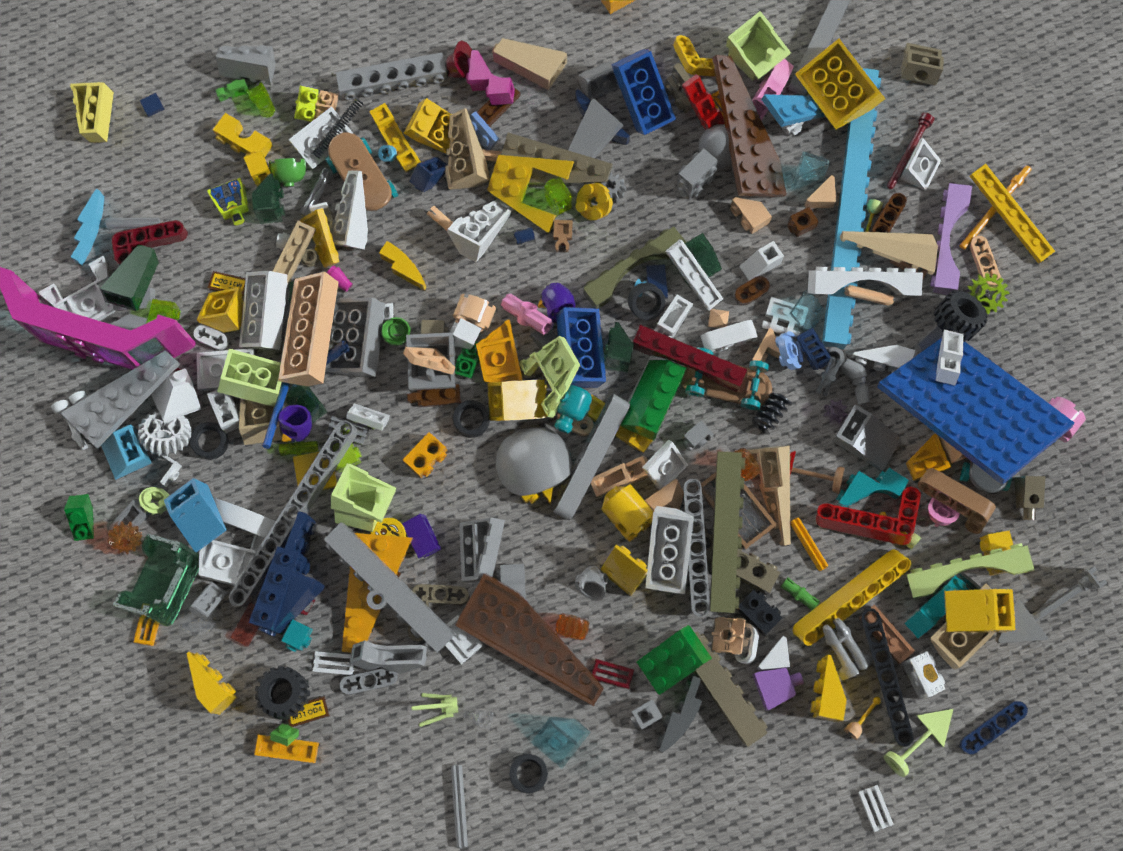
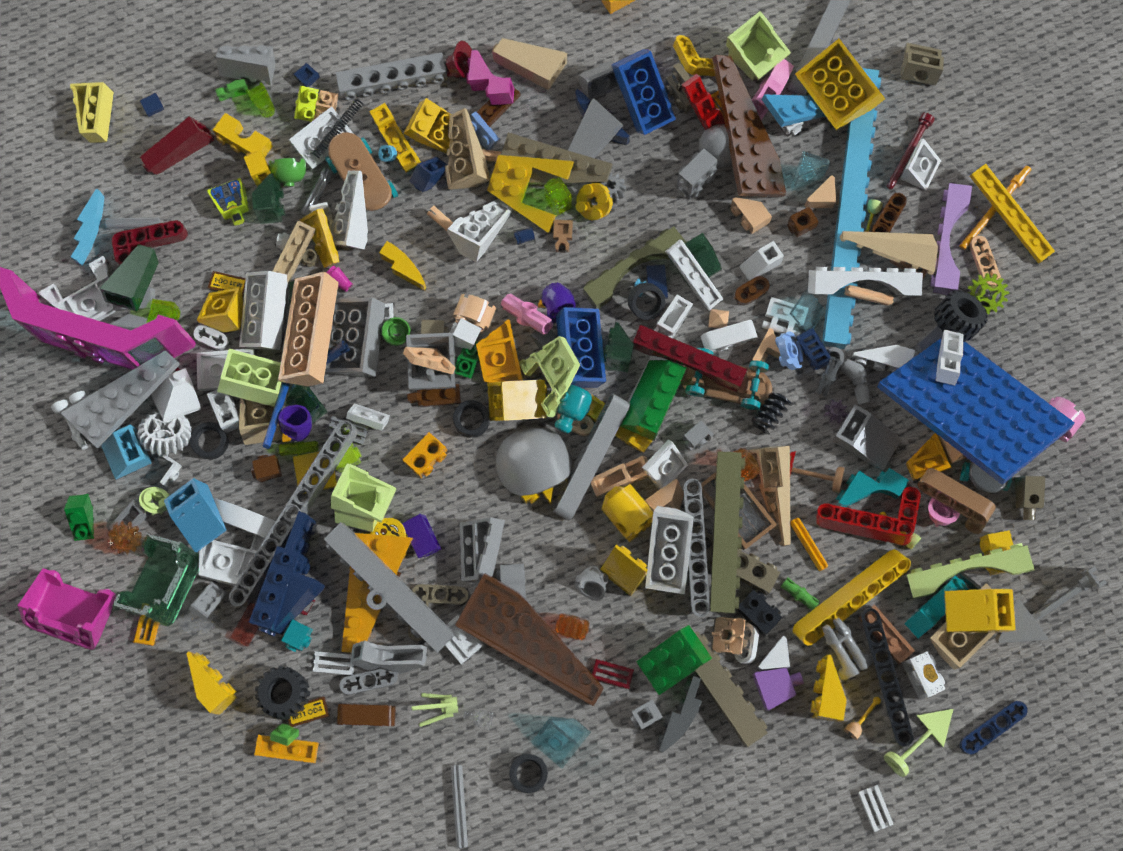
(66, 610): none -> dark pink windscreen
(177, 145): none -> dark red slope
(266, 468): none -> reddish brown brick
(306, 75): none -> dark blue plate
(366, 715): none -> reddish brown beam

